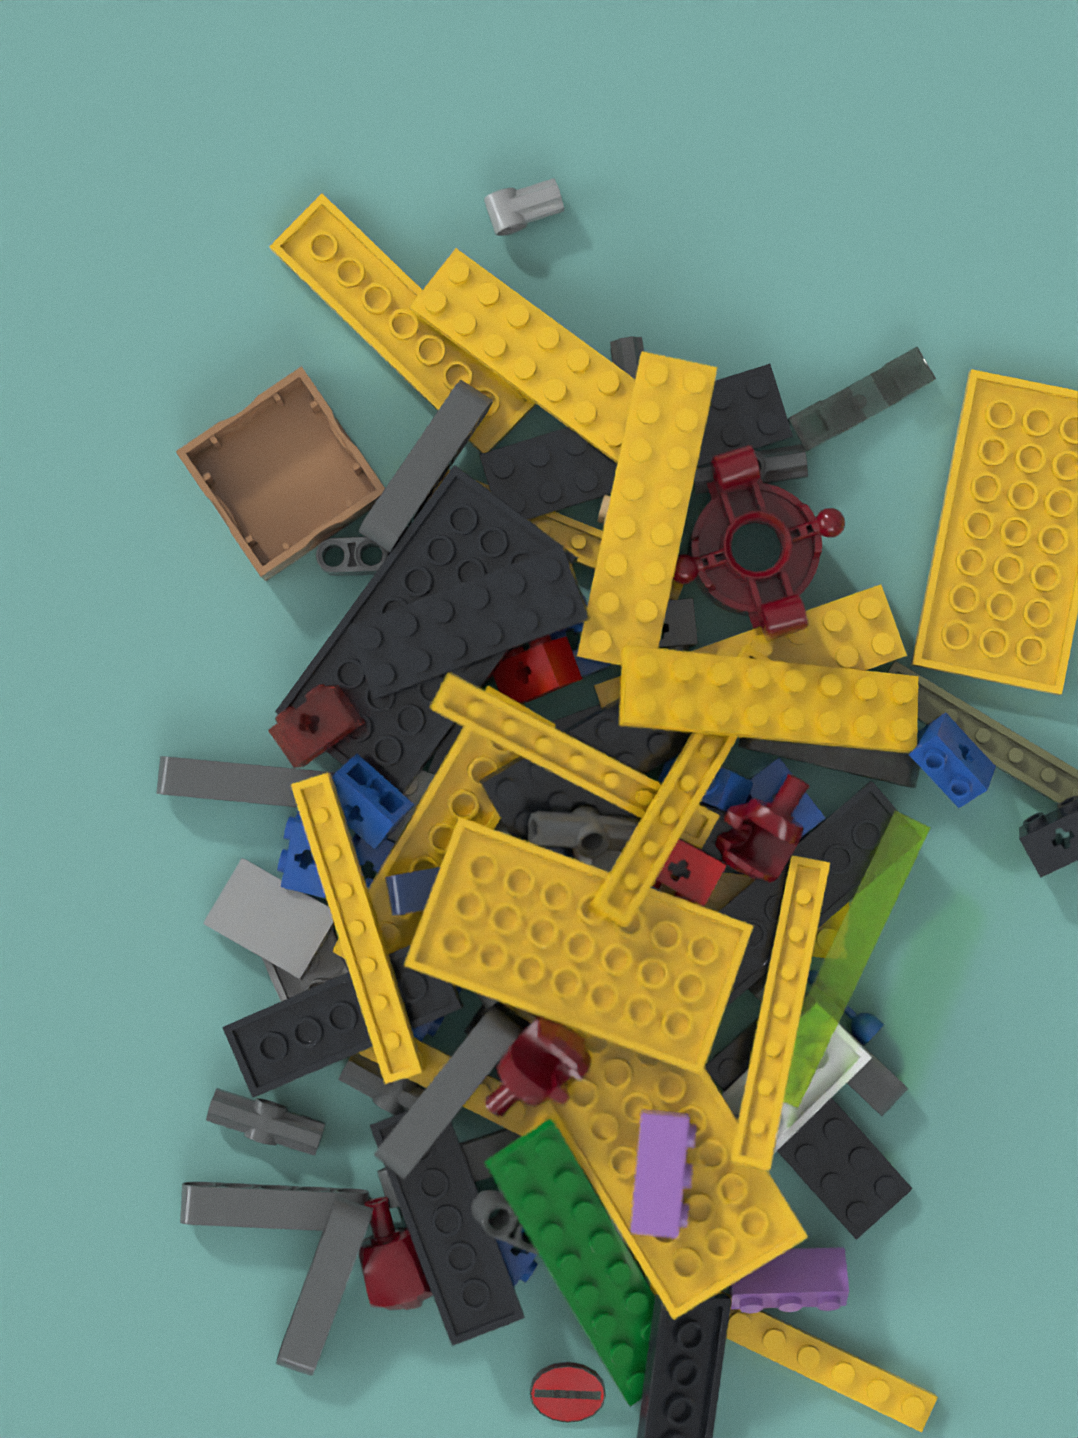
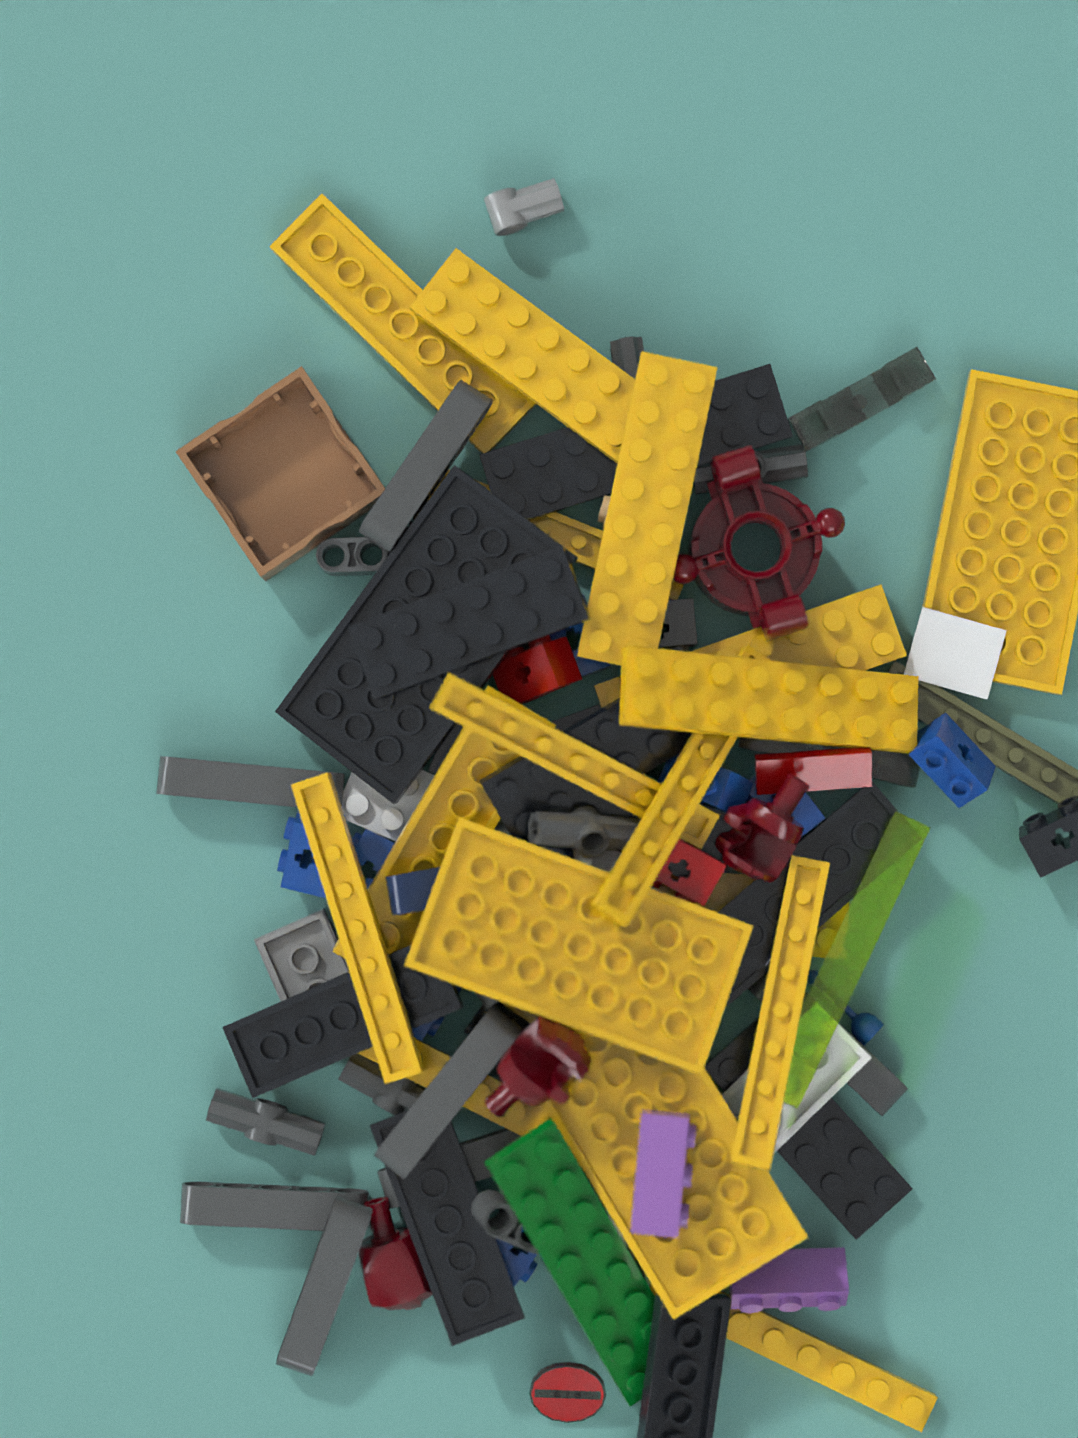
(270, 919): light grey tile -> none
(336, 721): clear red brick -> none
(369, 801): blue brick -> none
(818, 768): none -> tile
(955, 653): none -> white sticker

